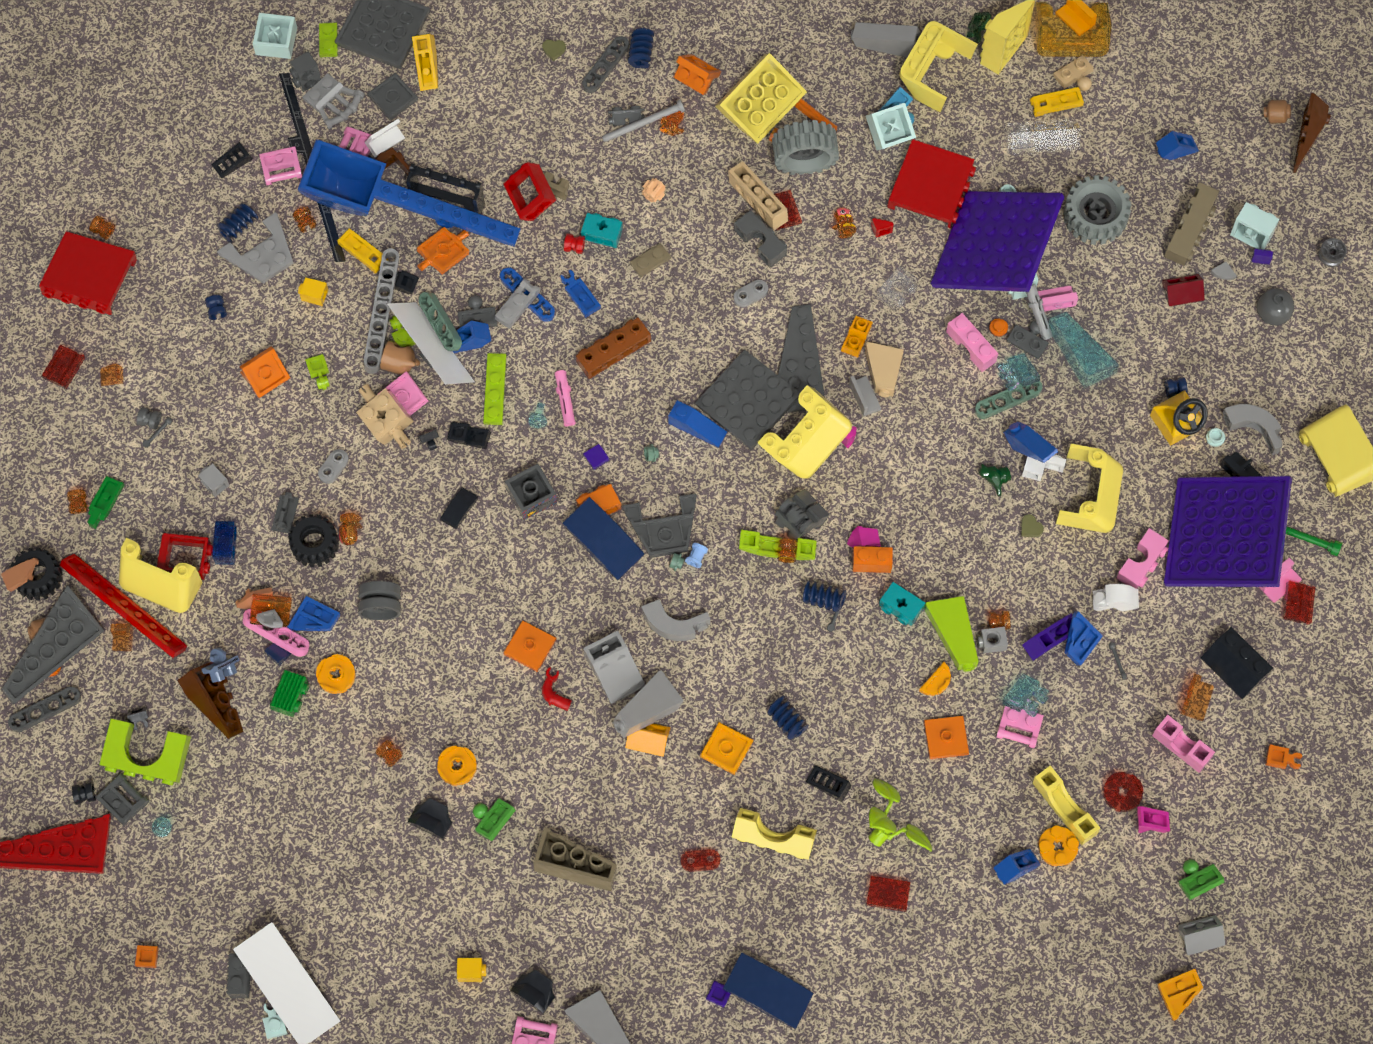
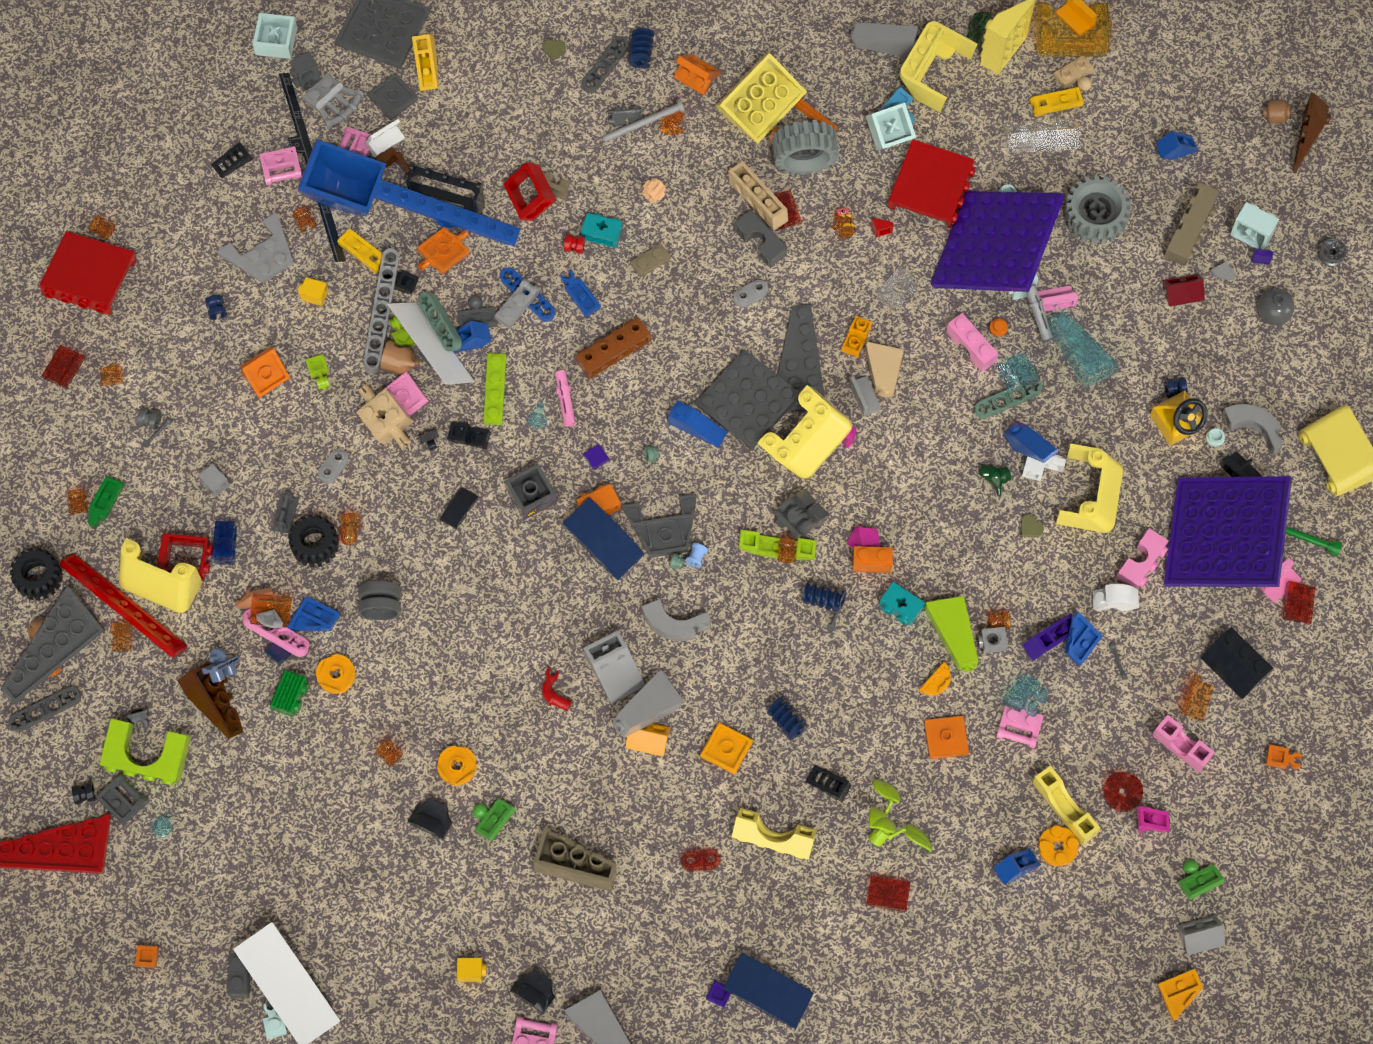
(19, 574): nougat slope -> none
(235, 221): dark blue piece -> none
(327, 35): lime plate -> none
(530, 646): orange plate -> none
(1027, 340): dark grey plate -> none

